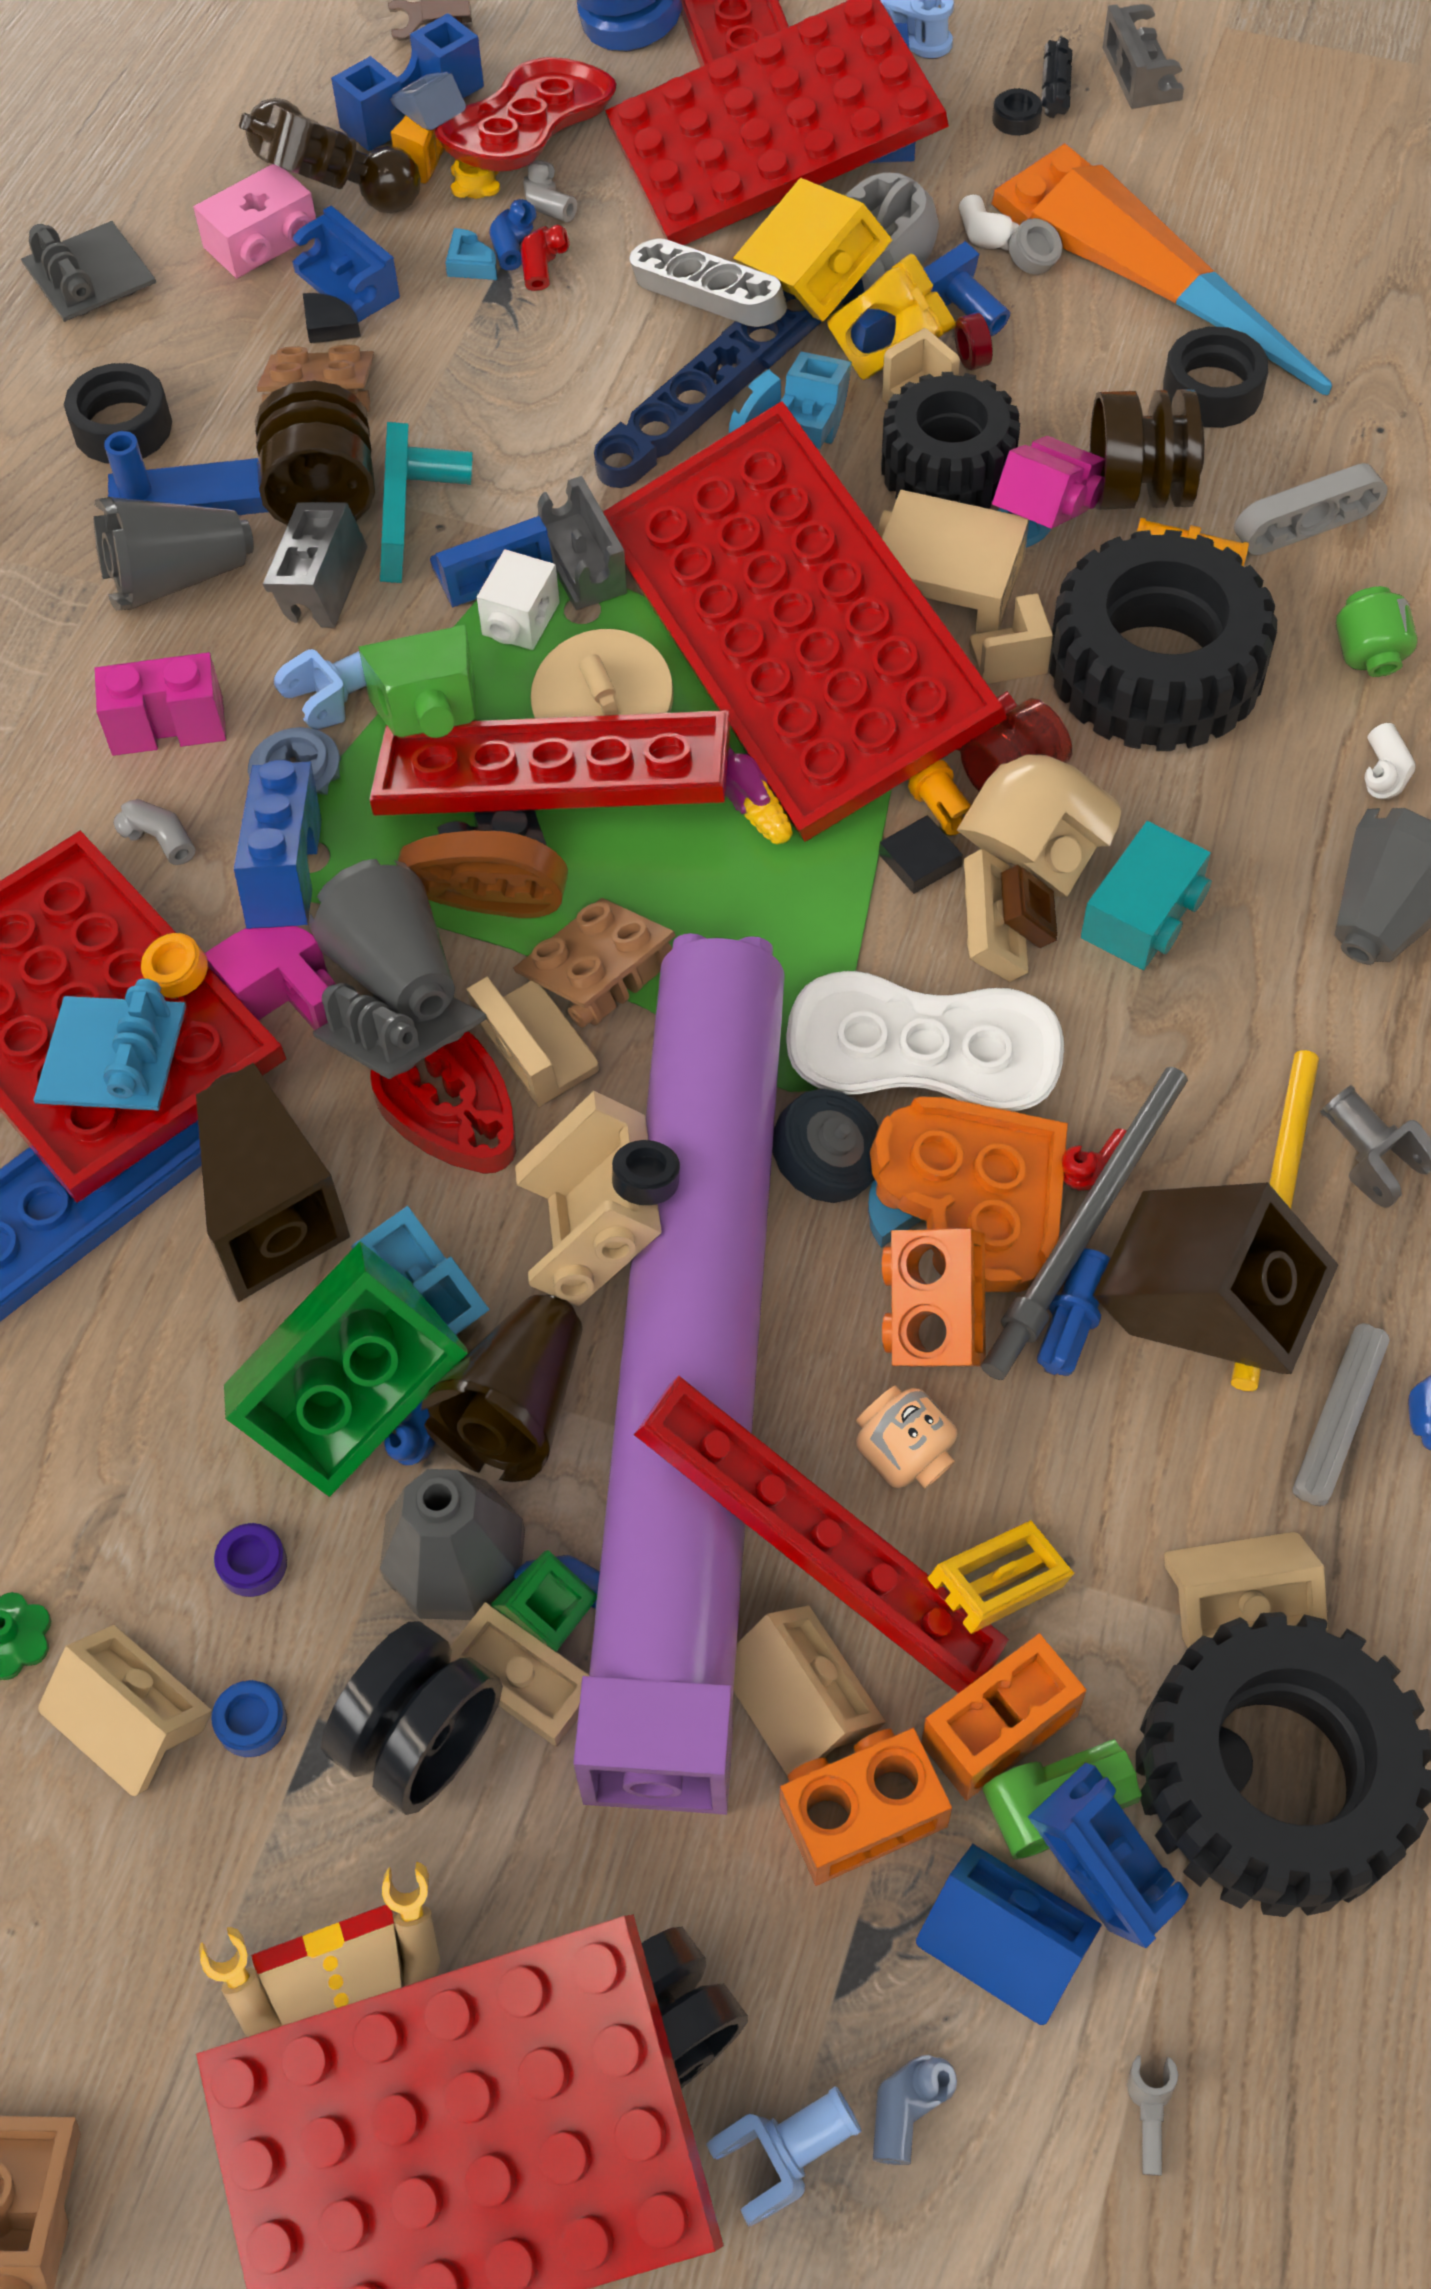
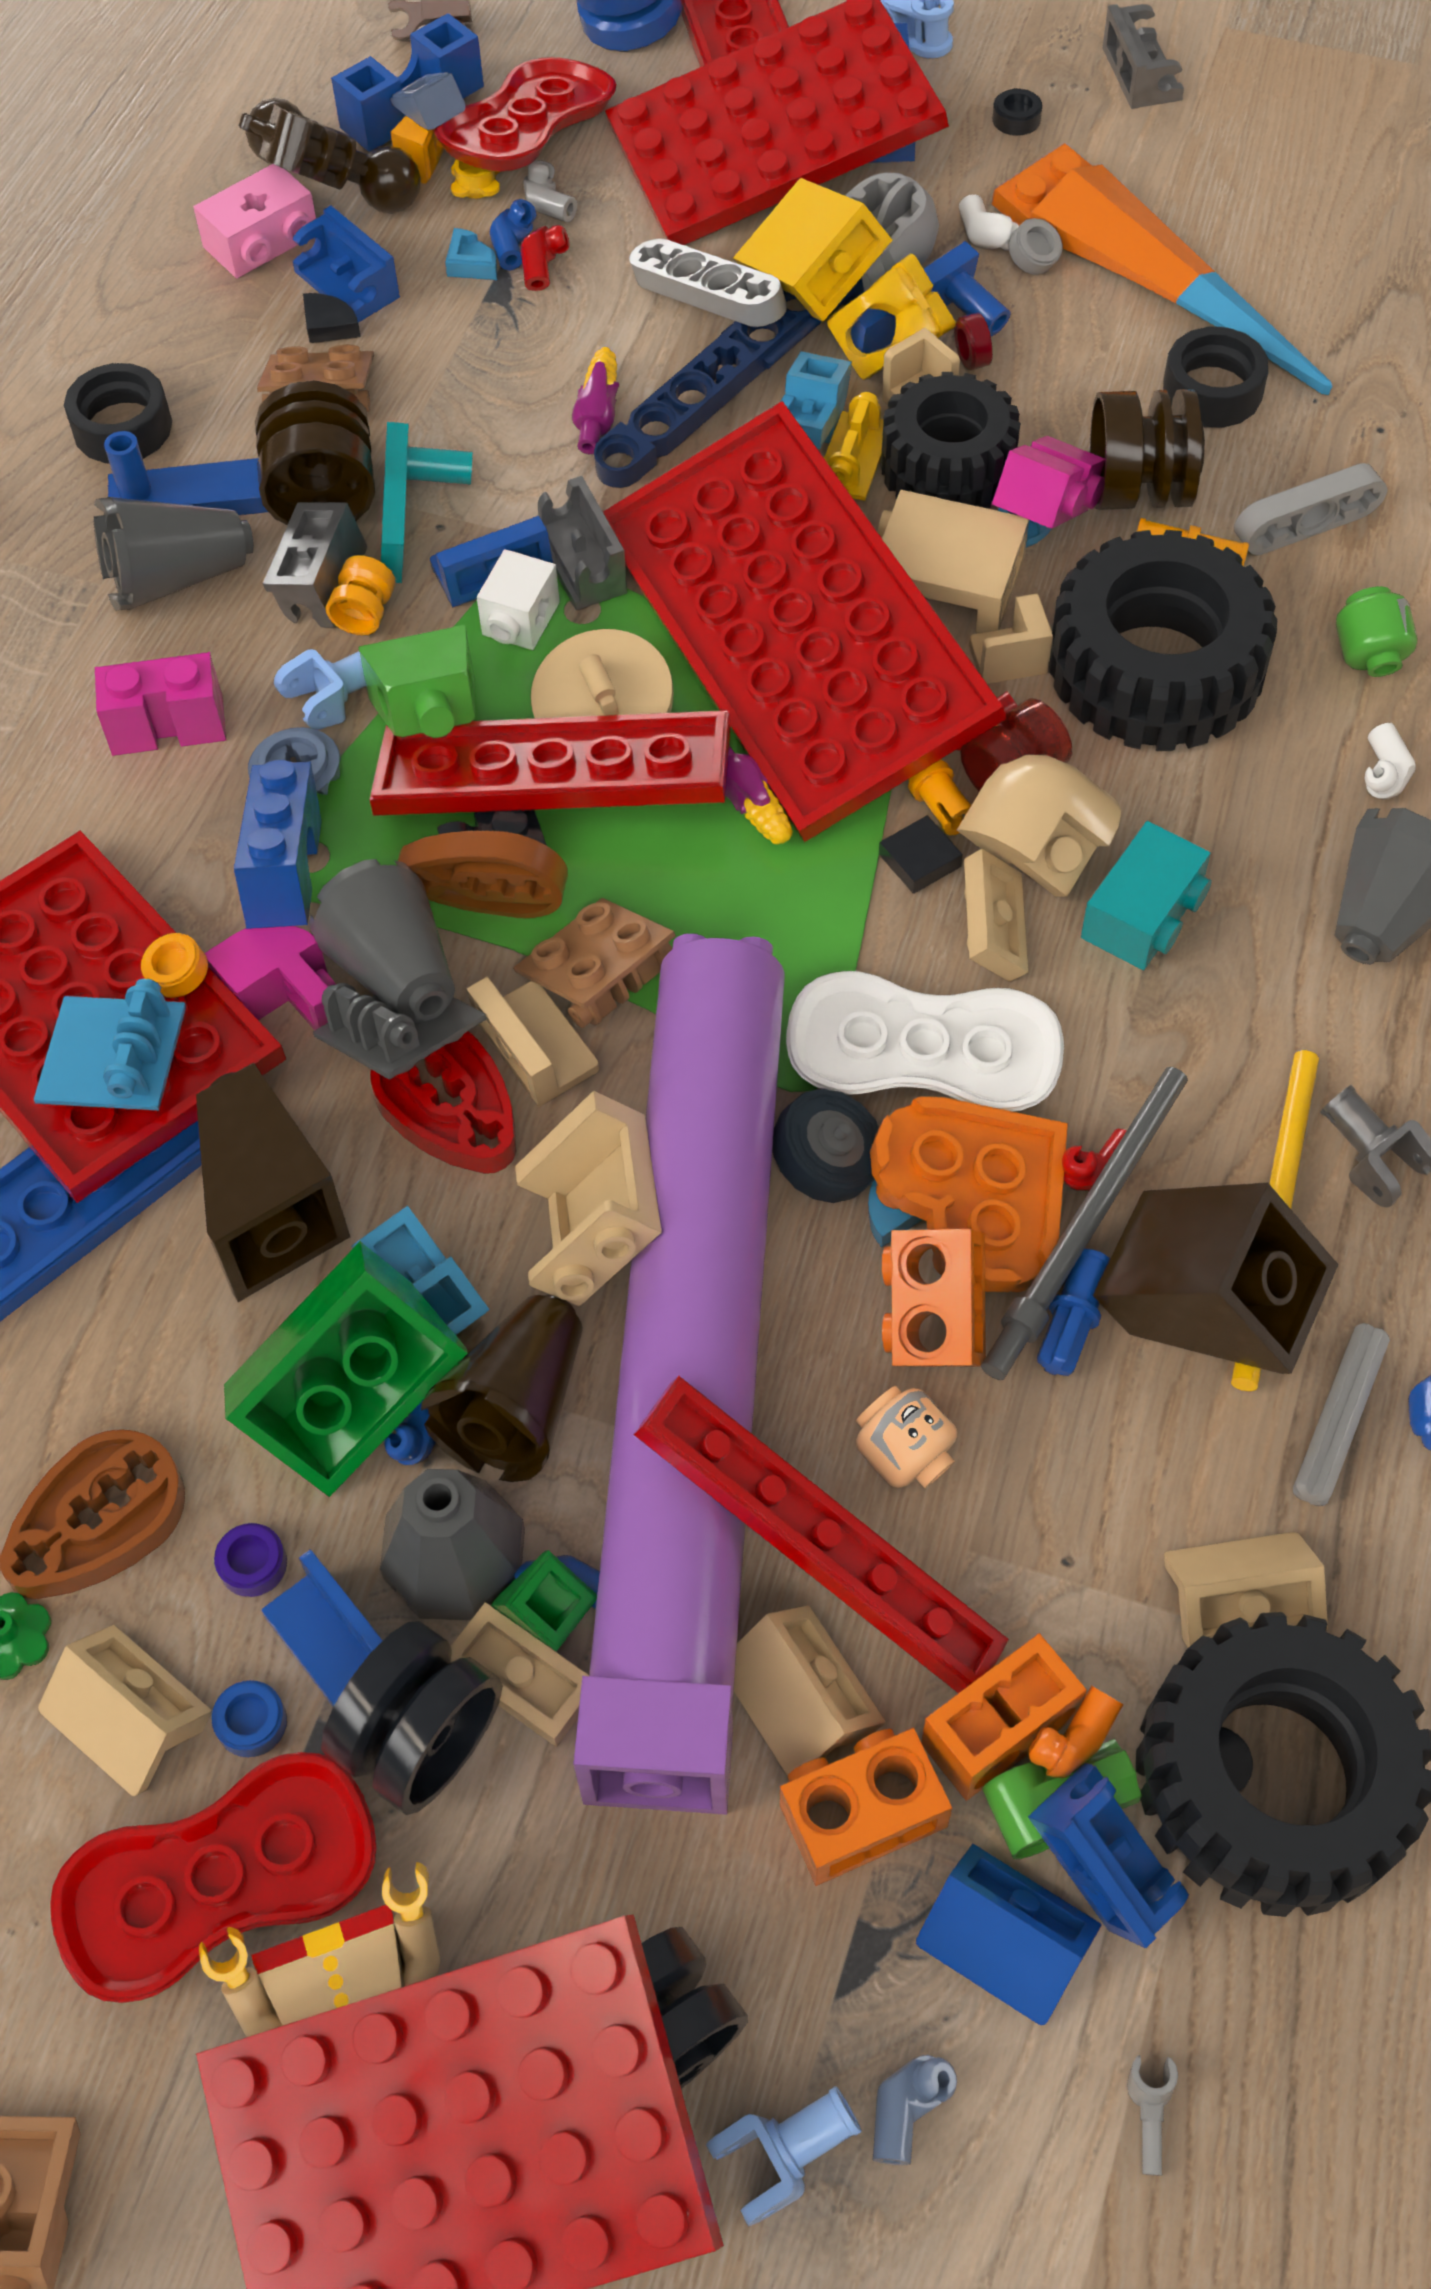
(74, 1551): none -> dark orange piece
(84, 268): dark grey hinge -> none
(143, 817): light grey arm -> none
(268, 1853): none -> red plate
(322, 1628): none -> blue panel
(360, 597): none -> light orange wheel
(596, 400): none -> magenta piece
(645, 1172): black tile -> none
(765, 395): dark azure tile -> none
(857, 445): none -> yellow hinge
(969, 1595): yellow tile -> none
(1029, 906): reddish brown tile -> none
(1056, 77): black axle -> none
(1082, 1739): none -> orange arm

